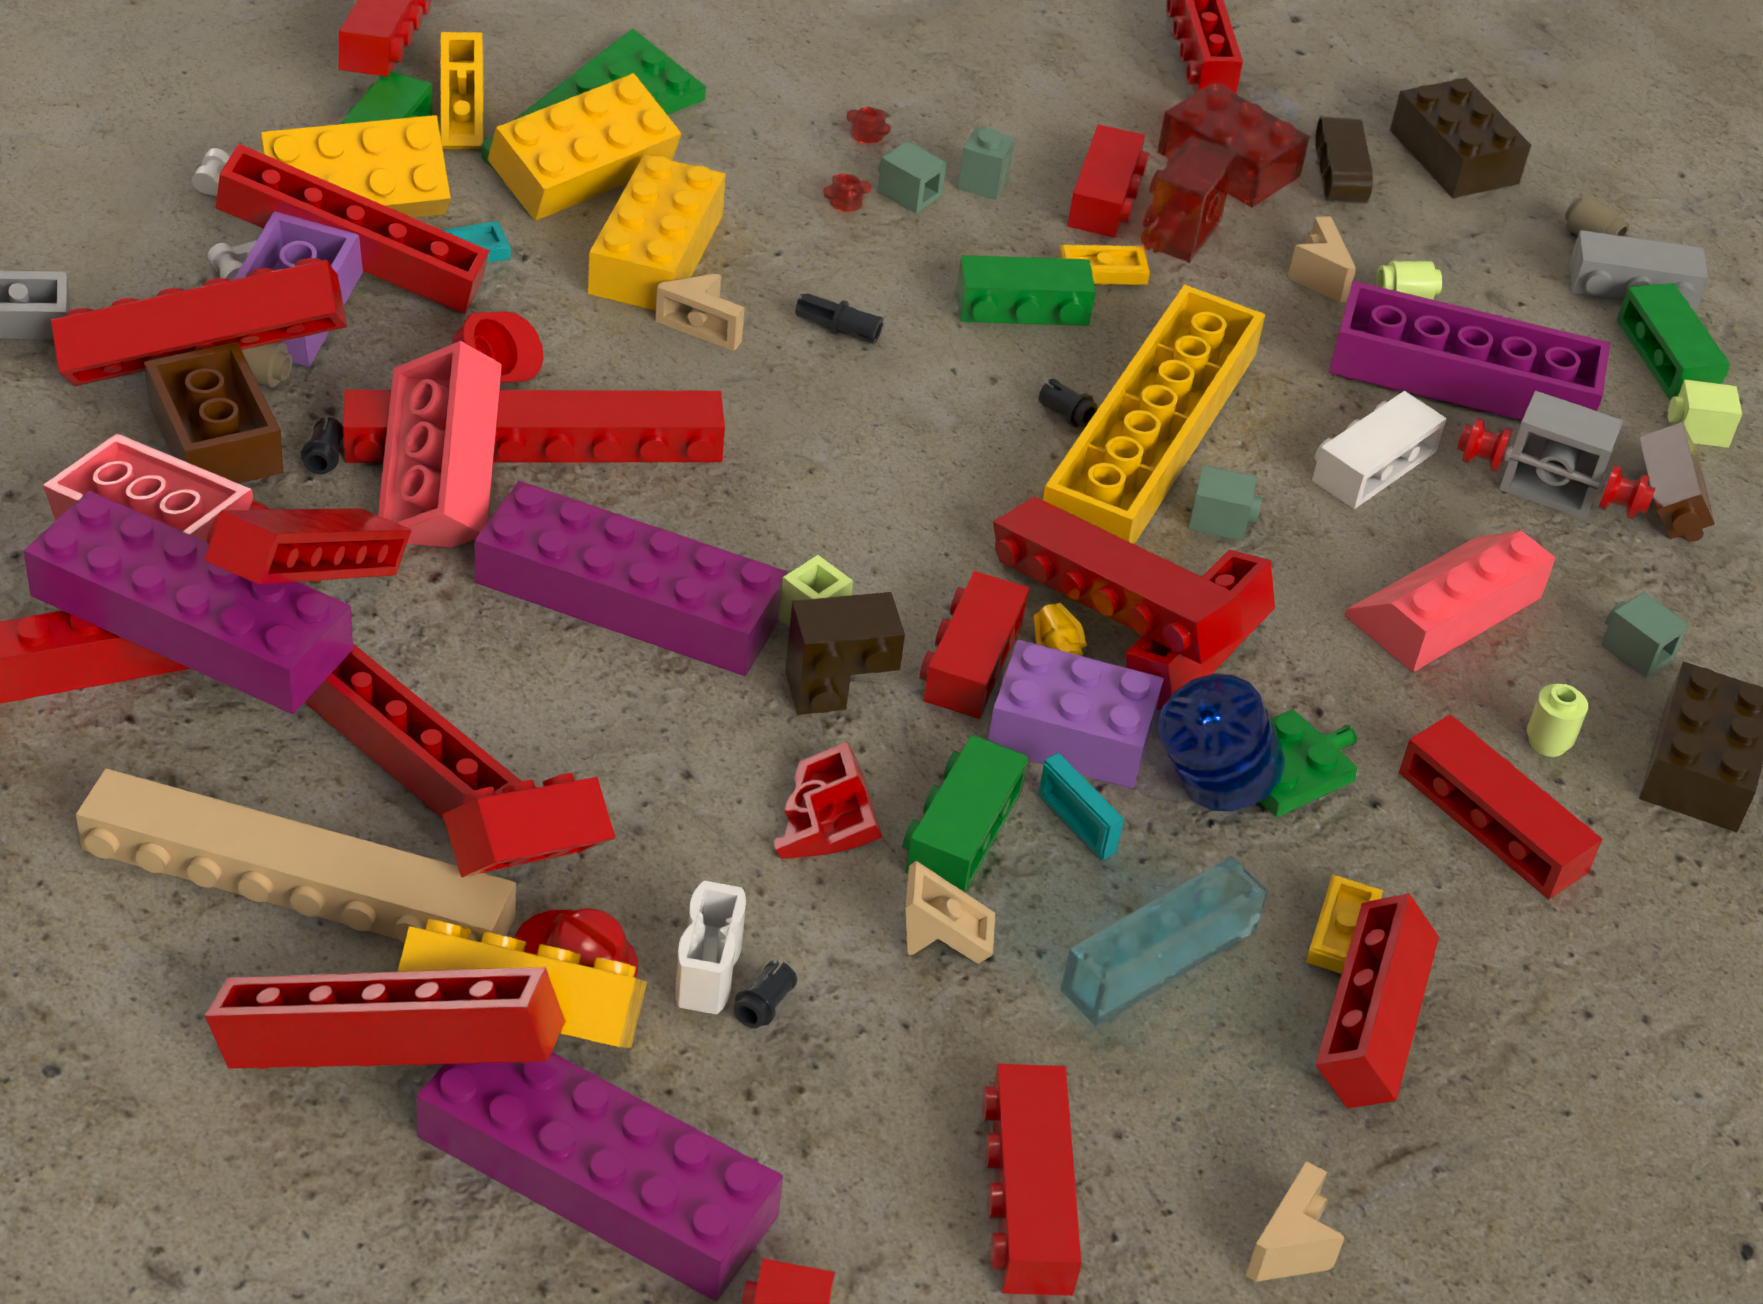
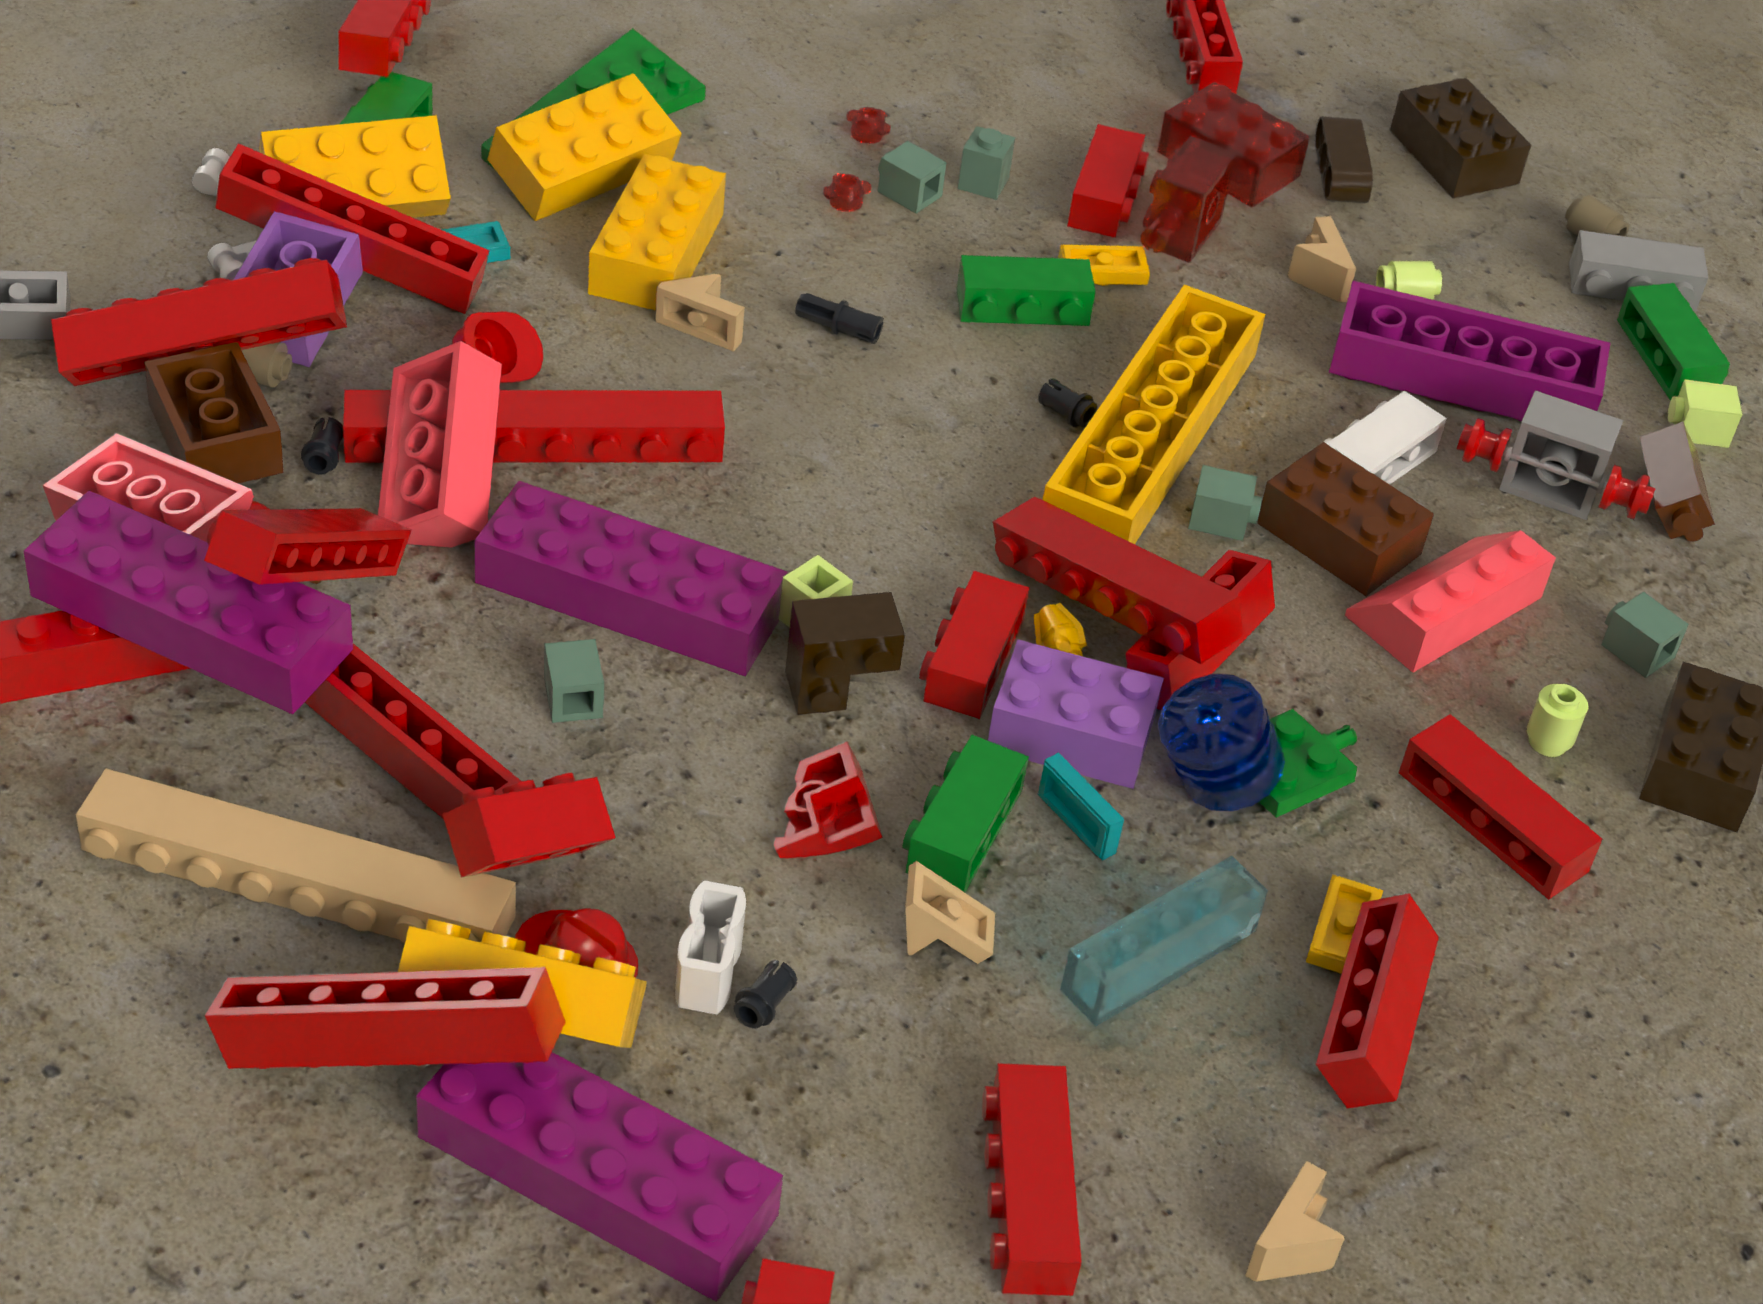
(462, 90): yellow slope -> none
(573, 680): none -> sand green brick
(1344, 518): none -> reddish brown brick

